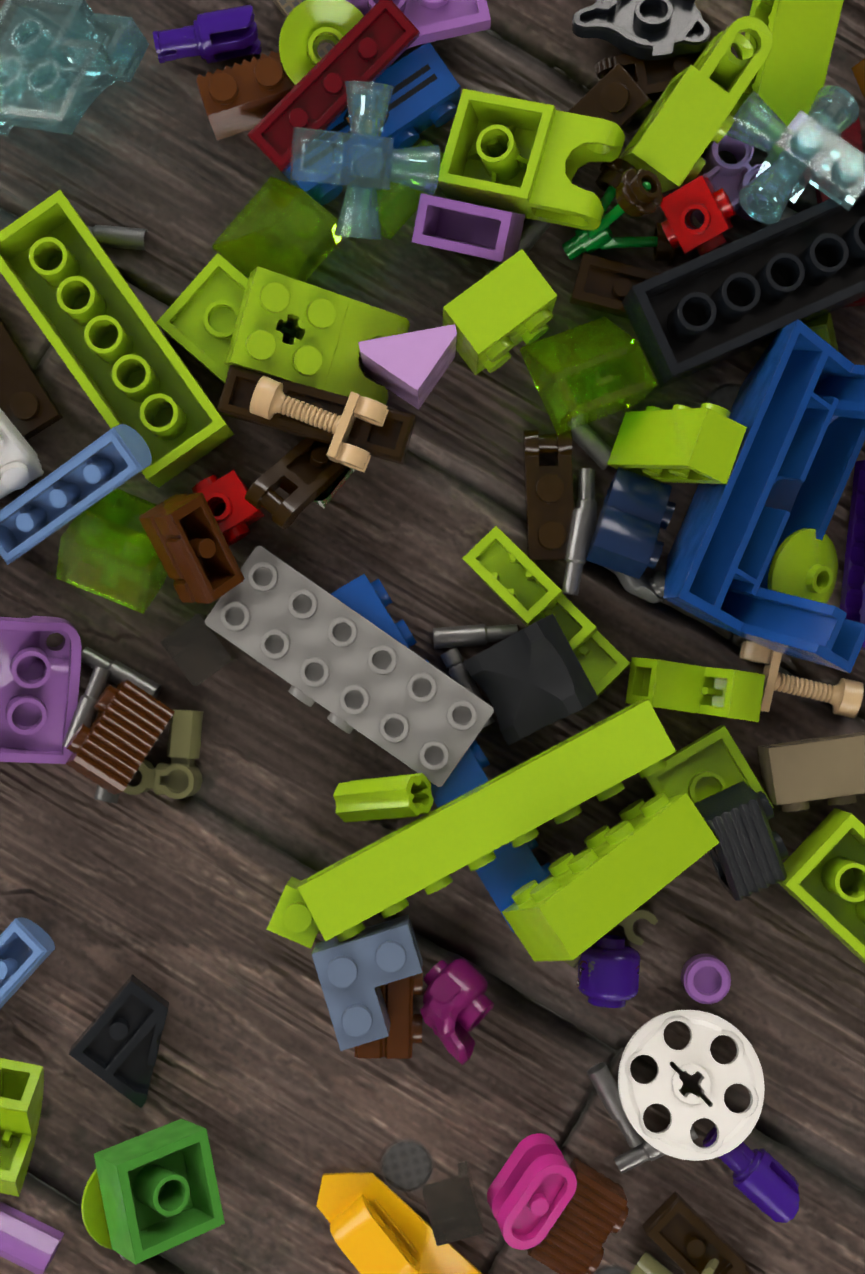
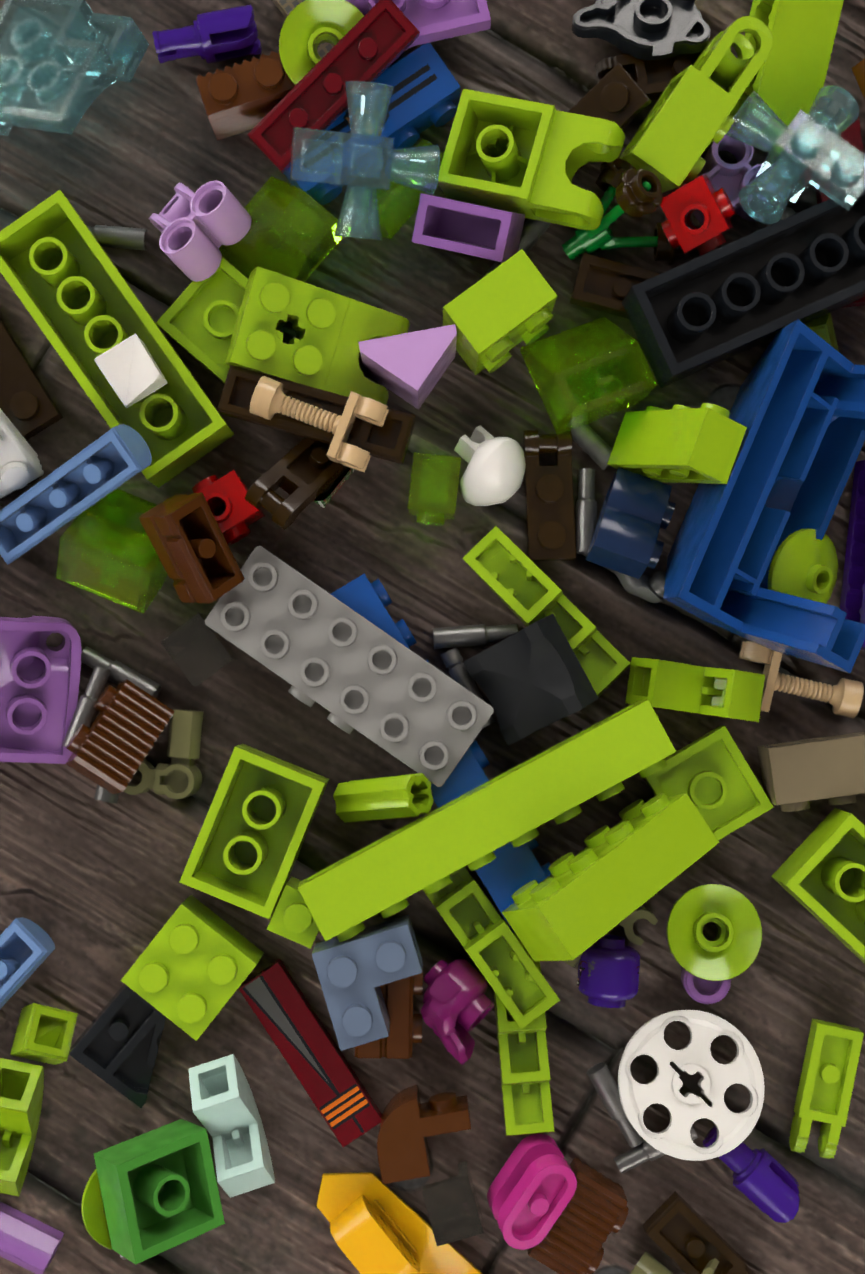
(44, 1034): none -> lime slope
(131, 370): none -> white slope
(192, 967): none -> lime brick
(198, 225): none -> lavender piece
(230, 1115): none -> light aqua brick
(254, 830): none -> lime brick
(311, 1053): none -> dark red tile
(408, 1123): none -> reddish brown brick
(433, 488): none -> clear neon green brick
(493, 468): none -> white piece
(494, 948): none -> lime slope
(524, 1072): none -> lime slope
(577, 549): flat silver pin -> none
(737, 936): none -> lime dish
(748, 849): black brick -> none
(825, 1085): none -> lime hinge

